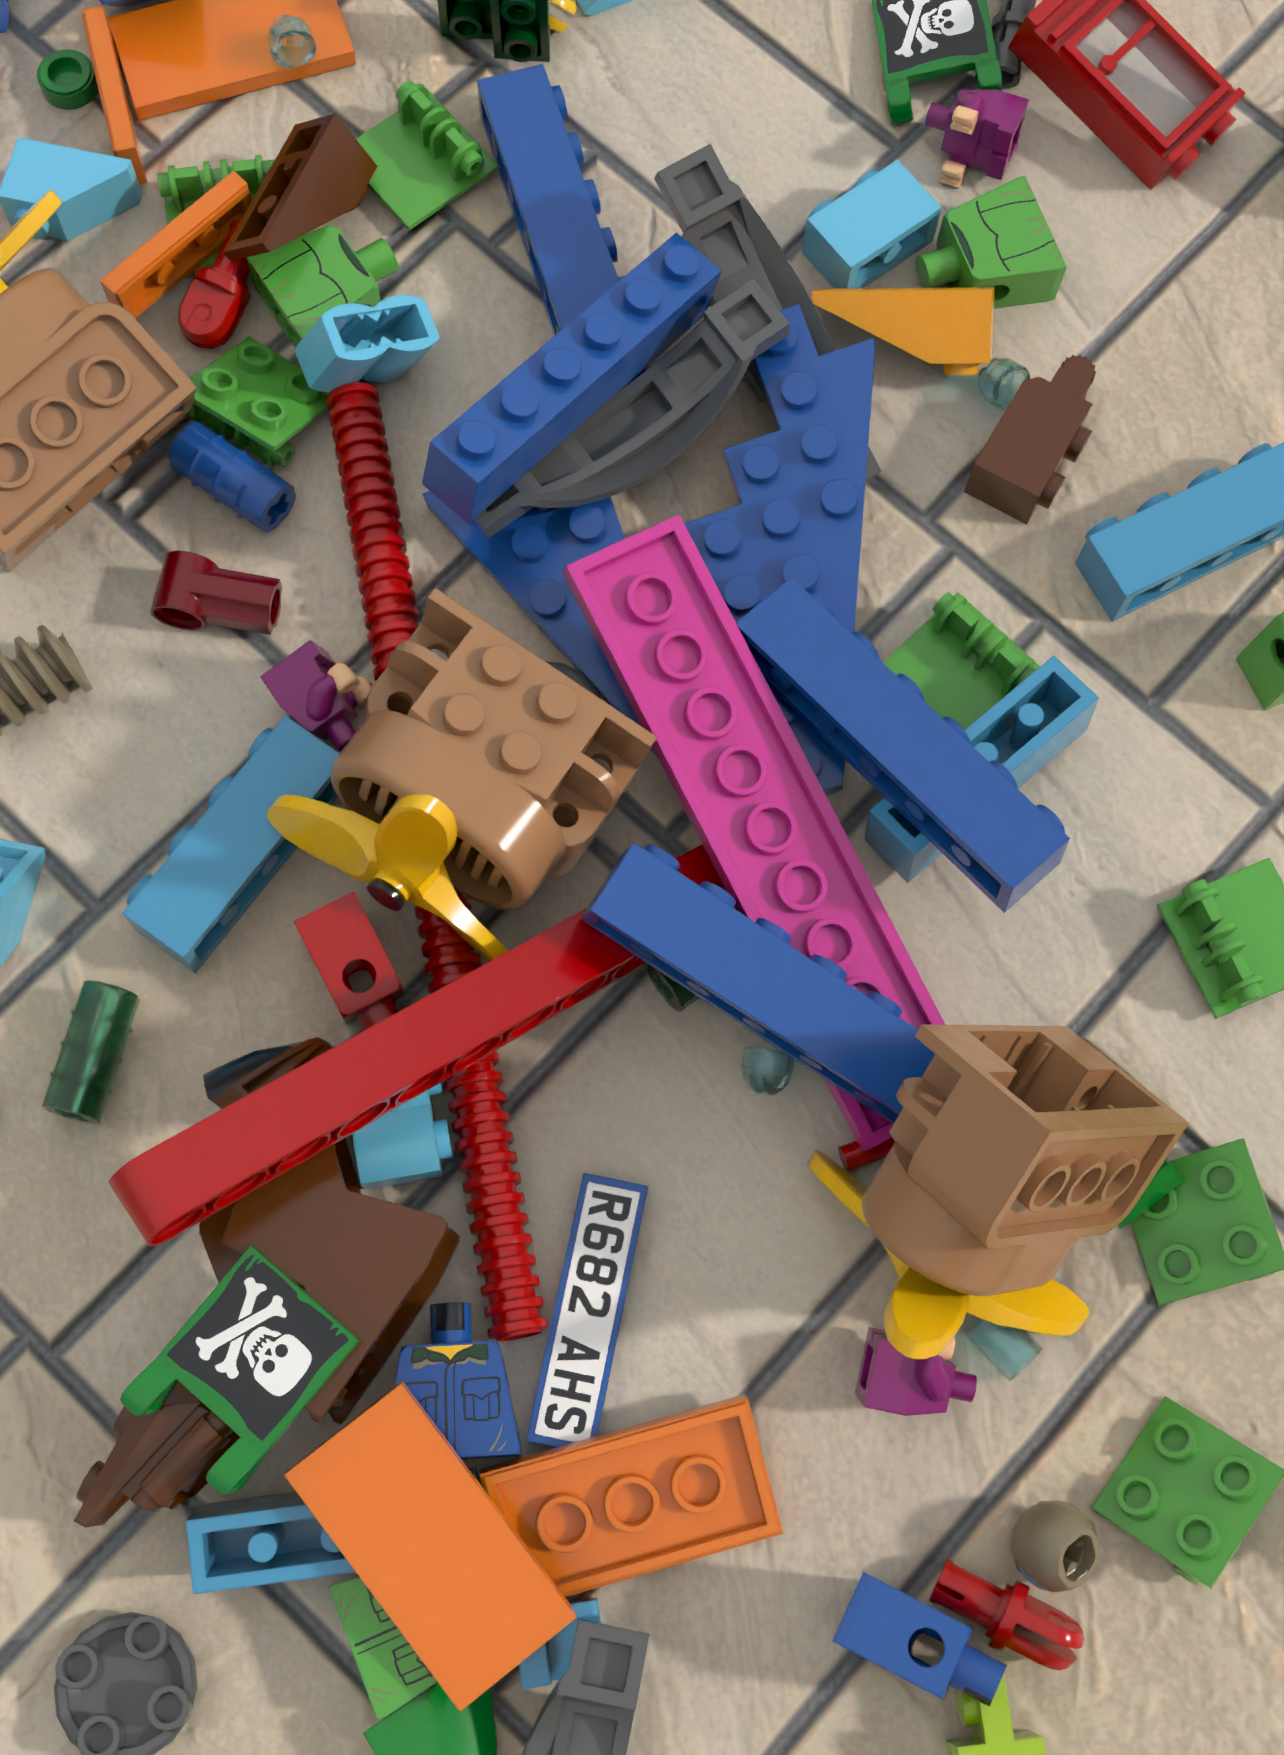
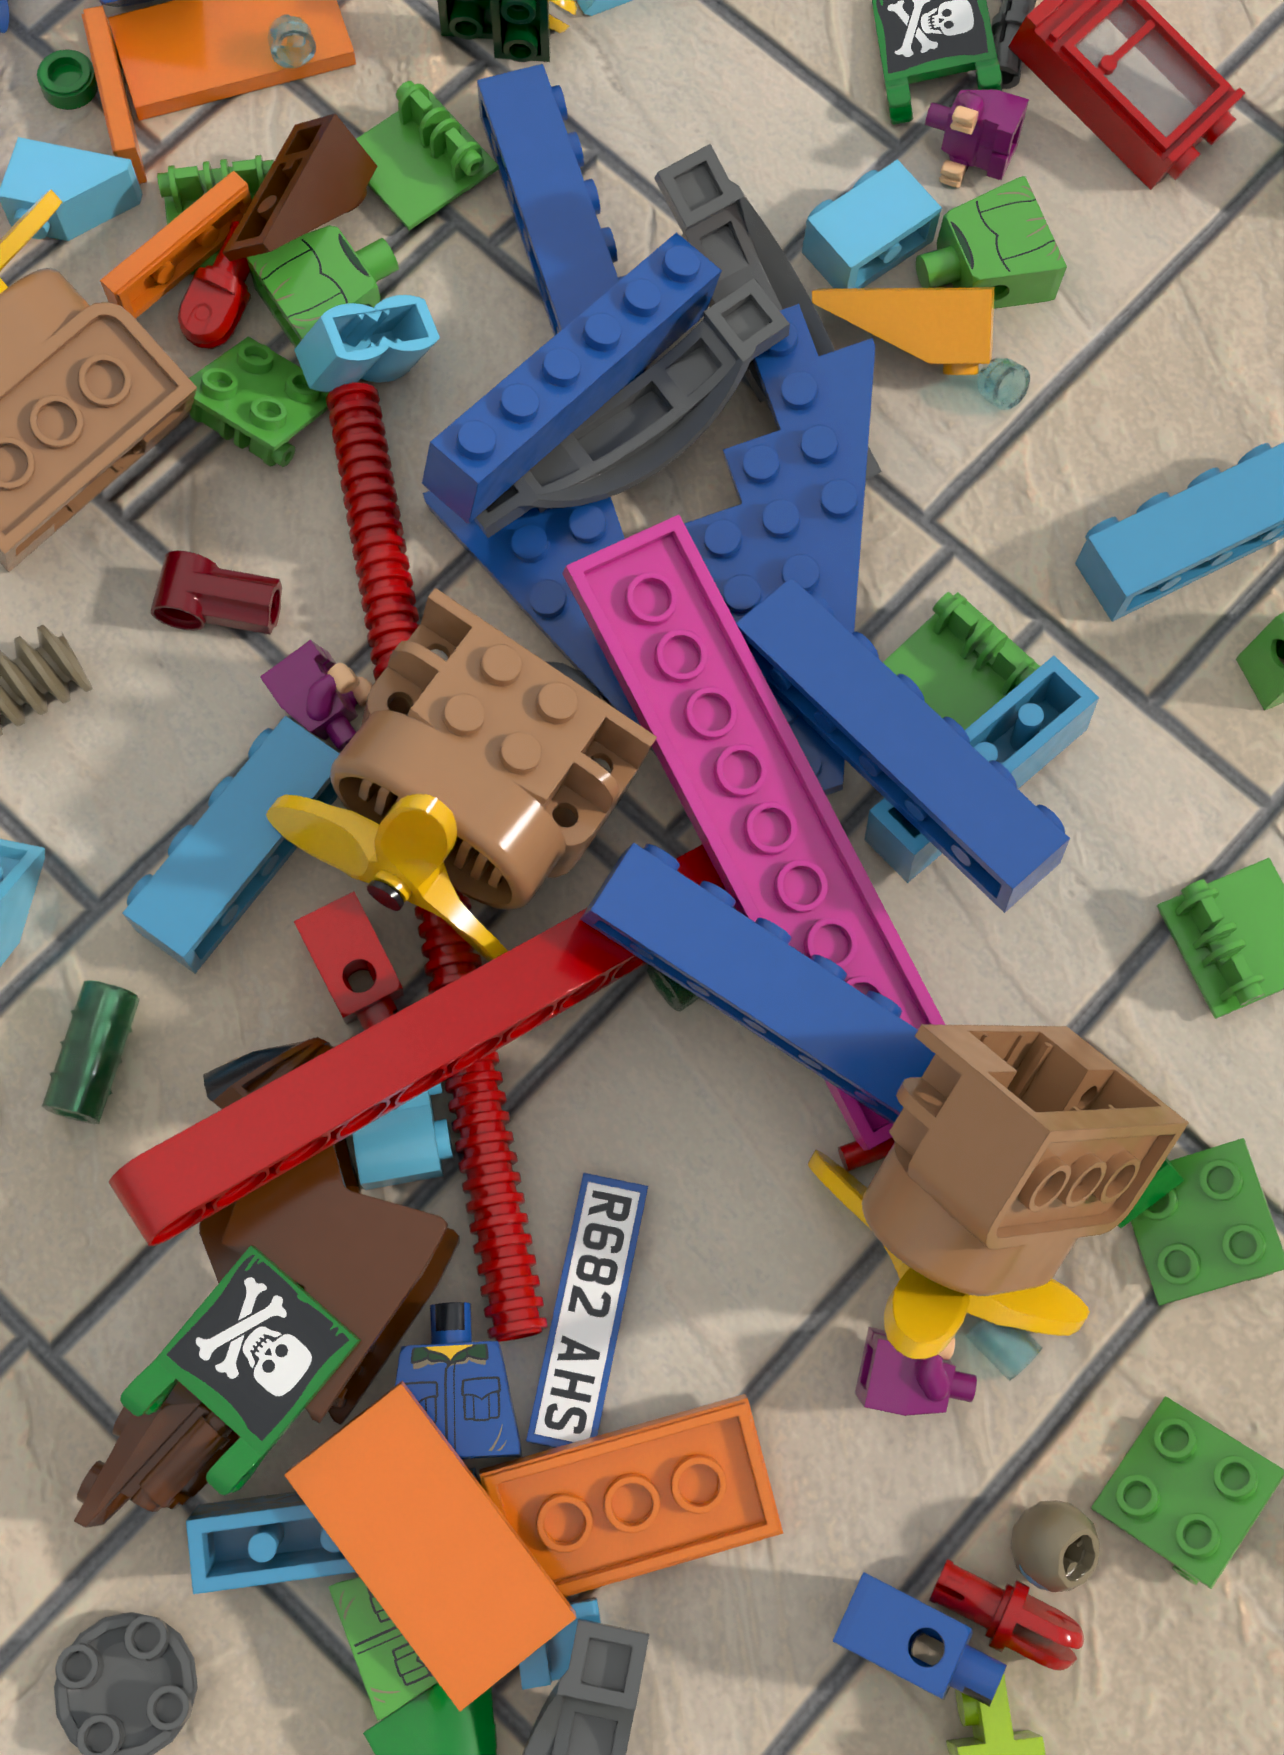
(231, 476): blue axle -> none
(766, 1070): clear light blue hinge -> none
(1033, 440): reddish brown hinge -> none

